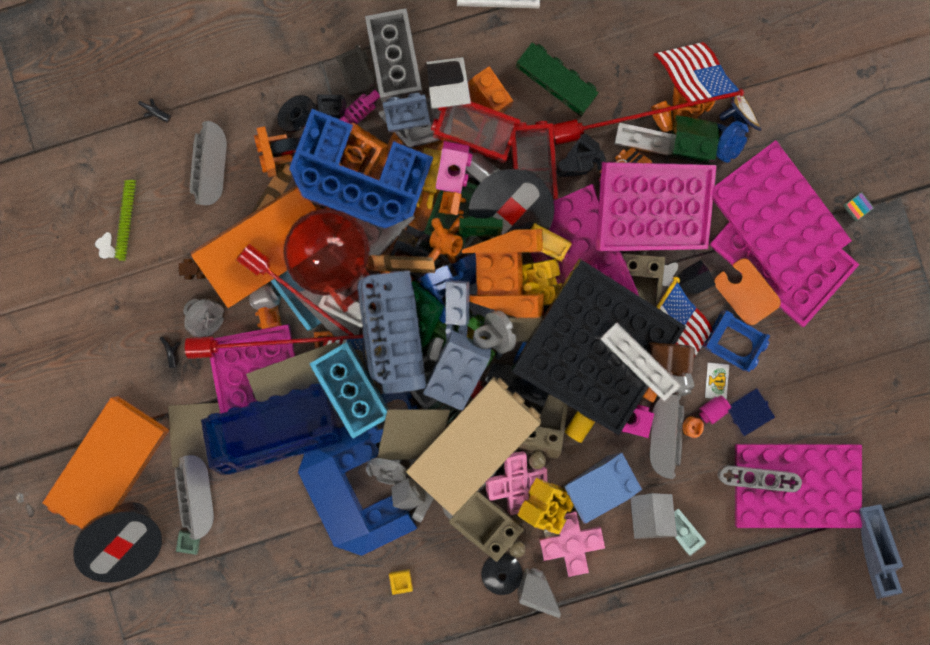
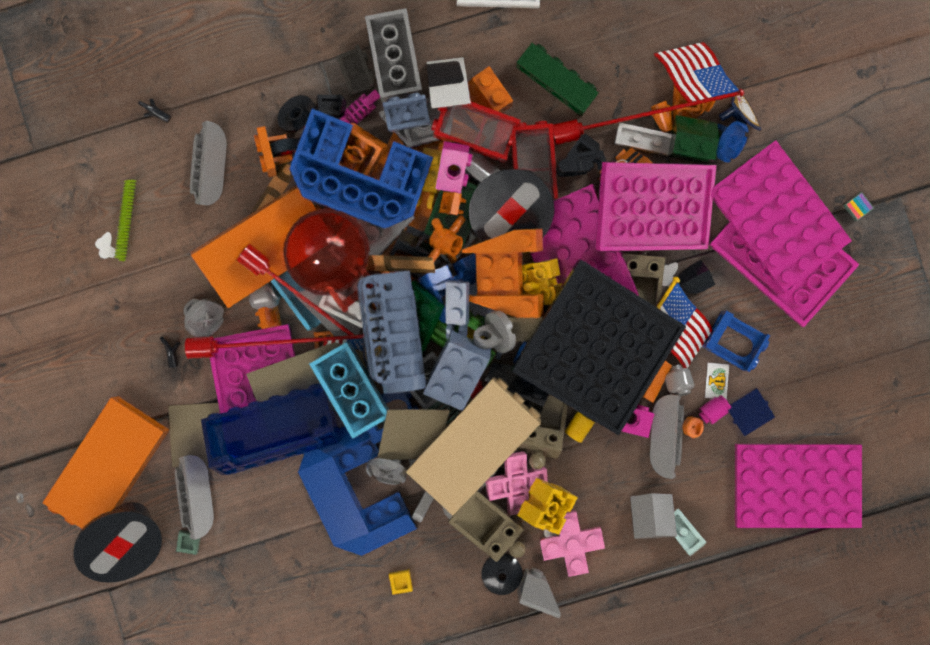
(189, 269): reddish brown piece -> none
(407, 494): light grey brick -> none
(434, 349): light grey tile -> none
(480, 227): dark green plate -> none
(553, 244): yellow tile -> none
(602, 487): medium blue slope -> none
(640, 362): white plate -> none
(673, 357): reddish brown brick -> none
(752, 296): orange piece -> none
(759, 478): light grey beam -> none
(880, 552): sand blue slope -> none

